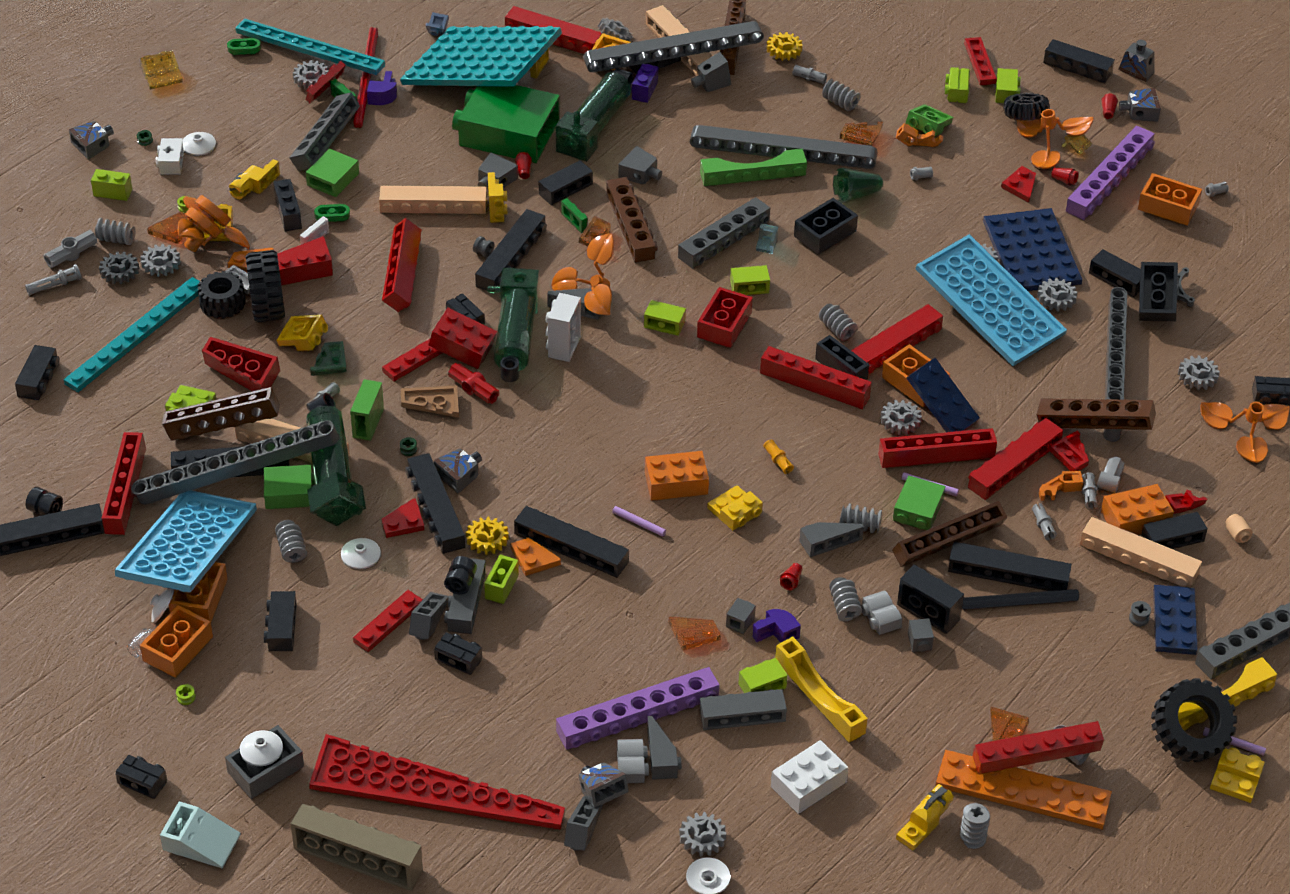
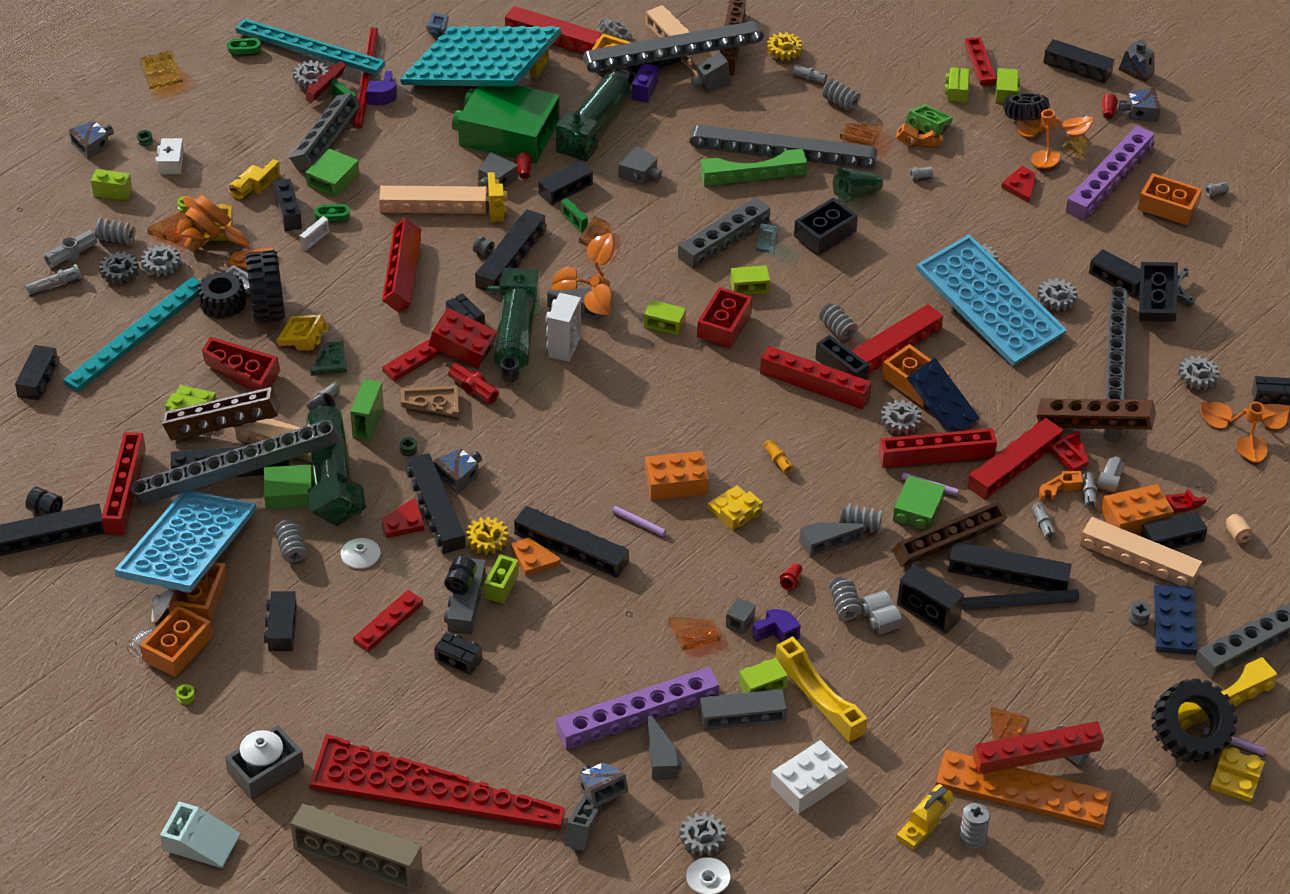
(141, 776): black brick -> none
(199, 143): white dish -> none
(305, 262): red wedge -> none
(427, 615): dark grey slope -> none
(631, 219): reddish brown brick -> none
(631, 759): light grey brick -> none
(920, 635): dark grey brick -> none
(1032, 247): dark blue plate -> none
(1065, 175): red cone -> none

